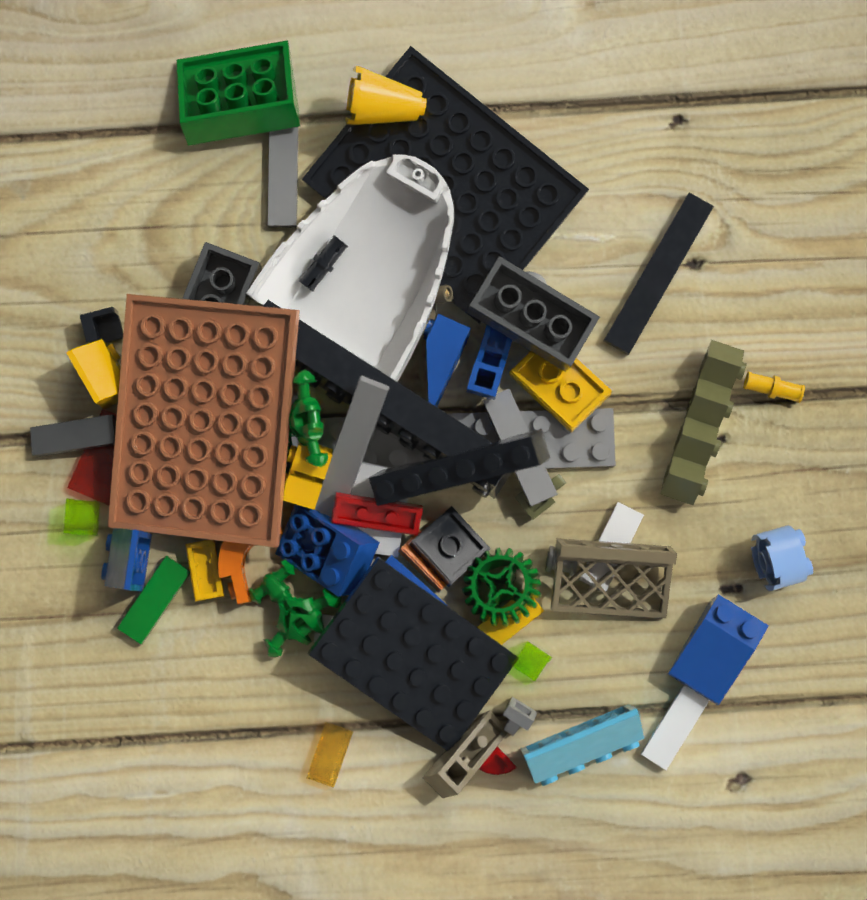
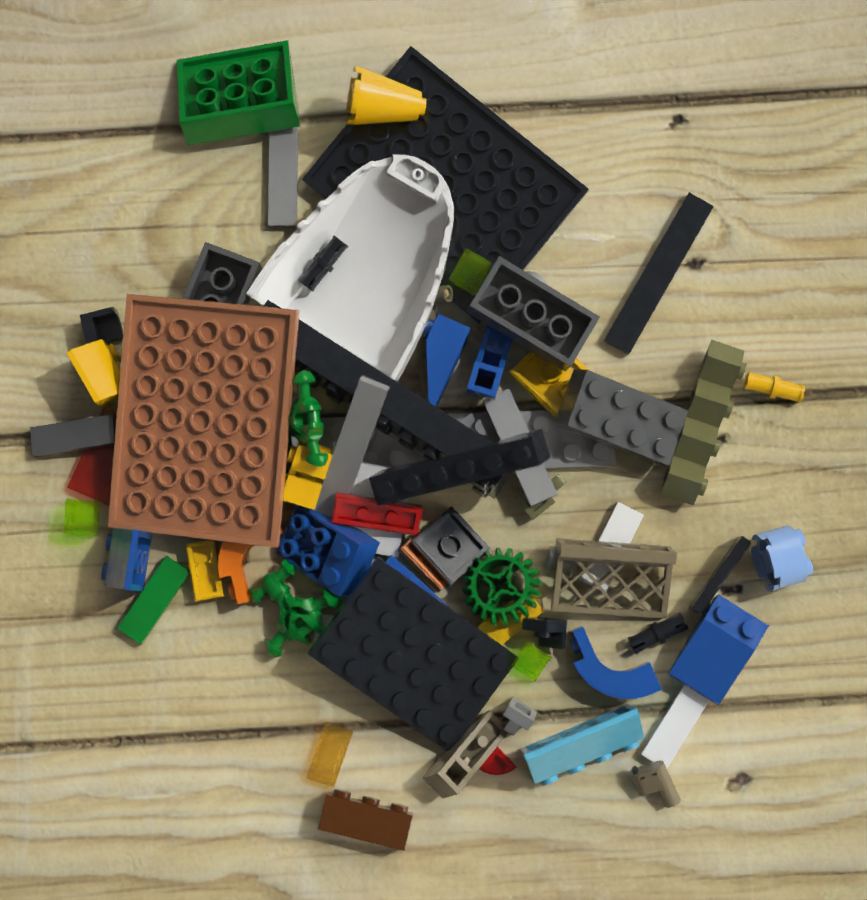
(366, 819): none -> reddish brown brick
(470, 272): none -> clear neon green panel
(549, 630): none -> black bracket
(621, 417): none -> dark grey brick
(625, 684): none -> blue arch
(655, 778): none -> dark tan piece
(658, 633): none -> black pin
(720, 574): none -> black tile

